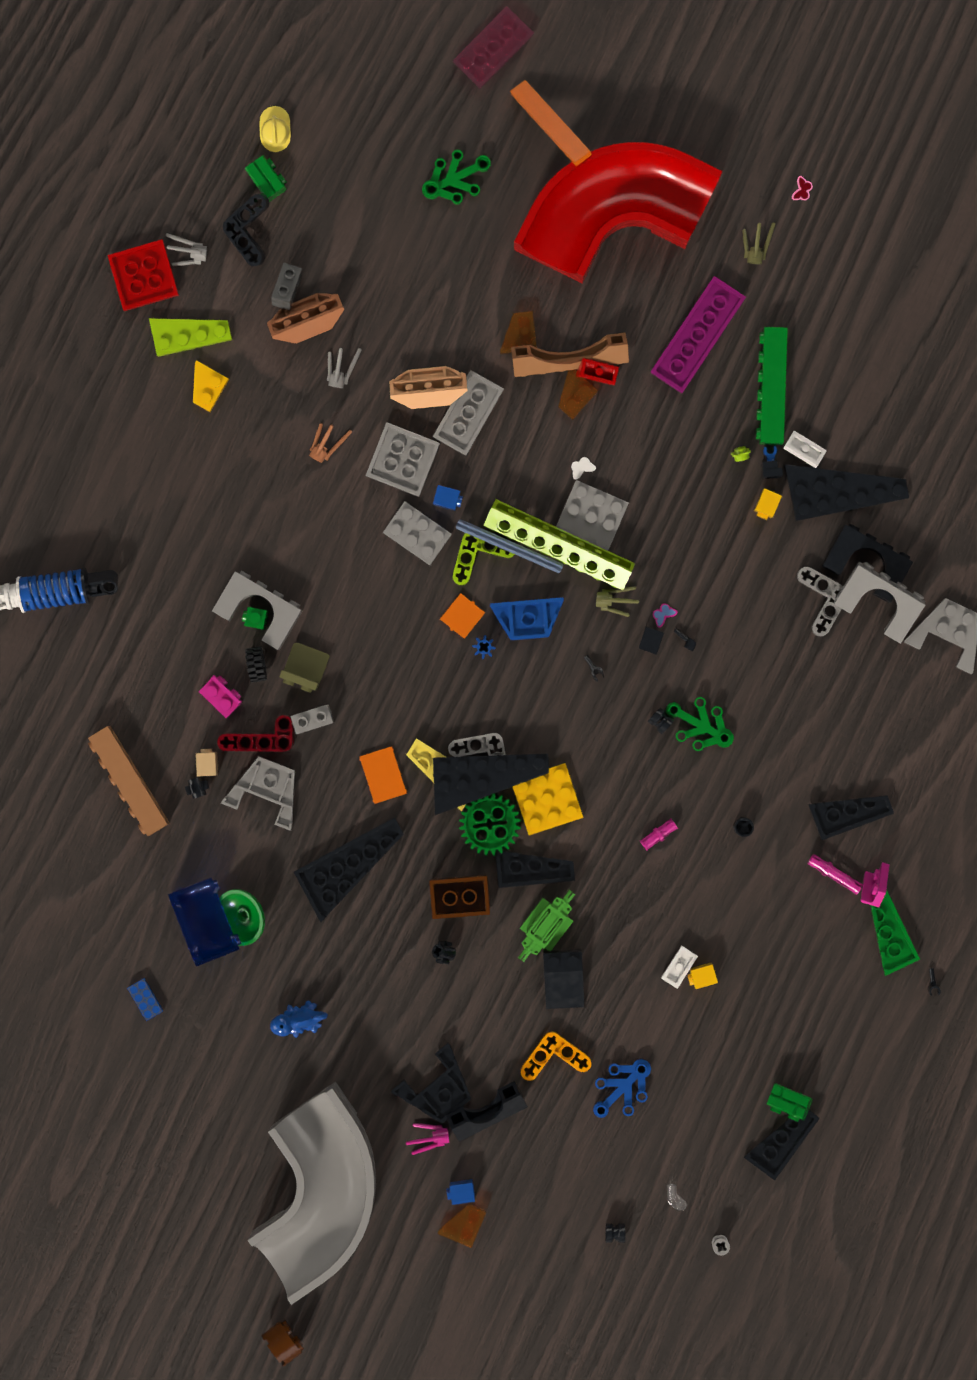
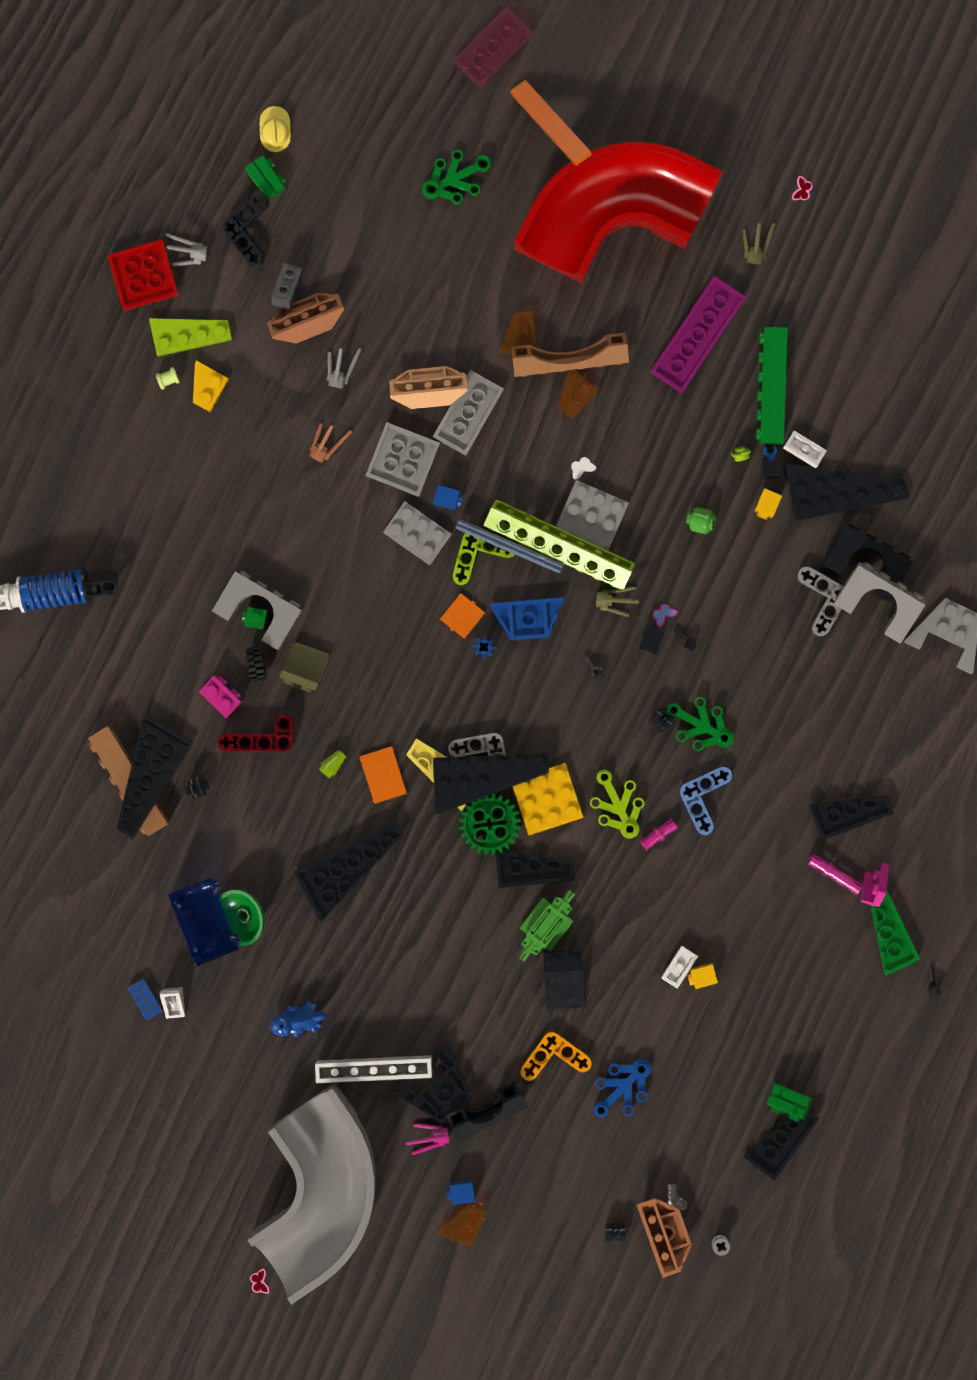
(154, 764): none -> black wing
(167, 378): none -> yellowish green bush
(173, 1002): none -> white slope
(207, 763): tan brick -> none
(258, 1284): none -> dark red sticker
(269, 782): light grey wing -> none
(282, 1343): reddish brown brick -> none
(312, 719): light grey brick -> none
(332, 764): none -> lime cone
(373, 1069): none -> white brick
(444, 952): black gear -> none
(459, 896): reddish brown brick -> none
(597, 371): red slope -> none
(618, 807): none -> lime plant
(666, 1234): none -> nougat wedge
(695, 798): none -> medium blue beam
(701, 520): none -> bright green head
(743, 829): black wheel -> none

